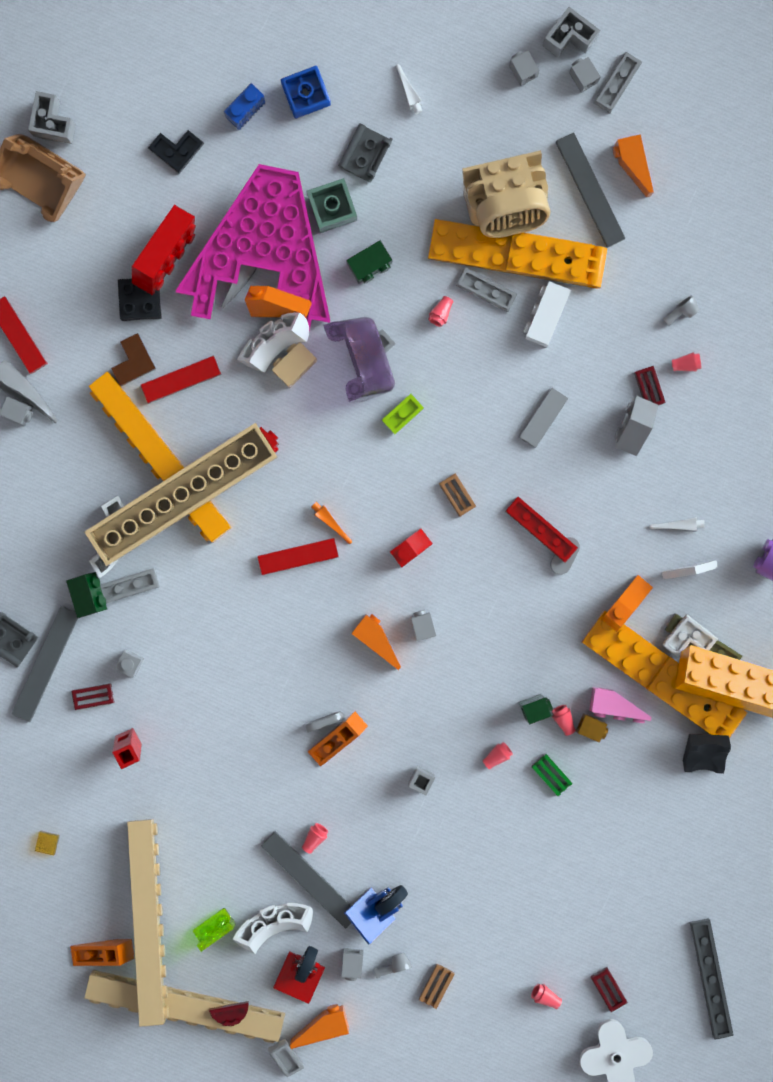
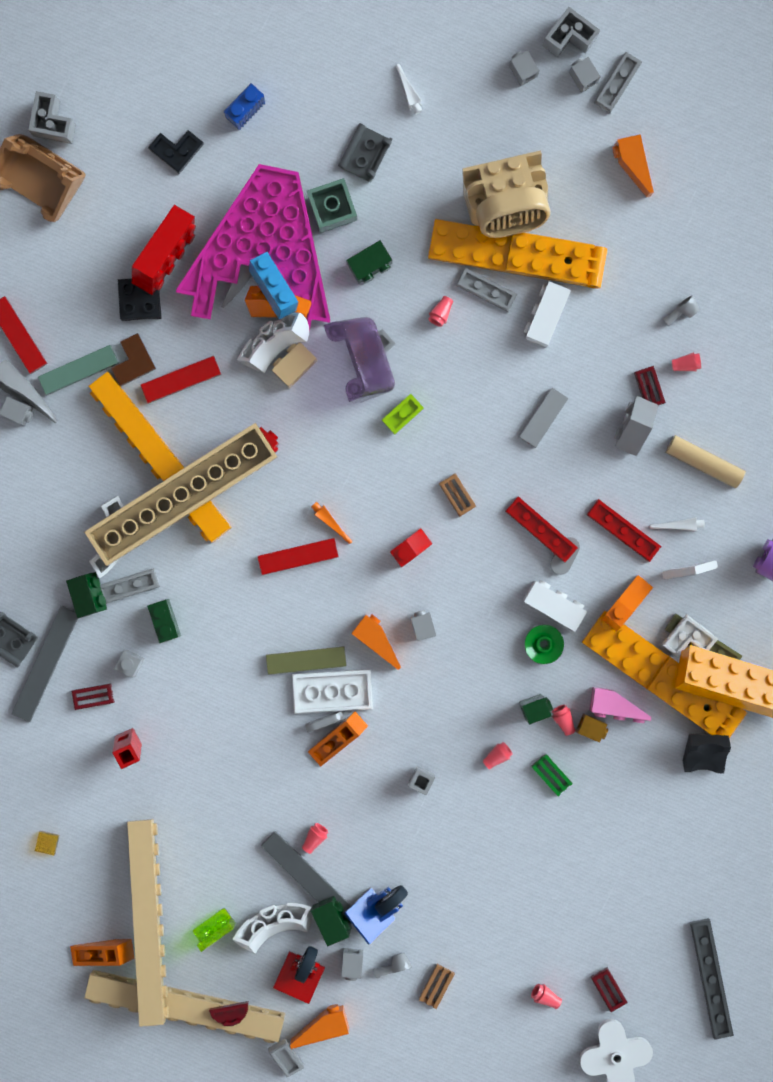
(78, 370): none -> sand green tile
(164, 621): none -> dark green brick
(273, 285): none -> dark azure brick
(306, 660): none -> olive tile
(311, 81): blue brick -> none
(331, 920): none -> dark green brick
(332, 691): none -> white tile
(554, 646): none -> green dish
(555, 605): none -> white brick
(590, 190): dark grey tile -> none
(623, 530): none -> red tile
(705, 461): none -> tan brick

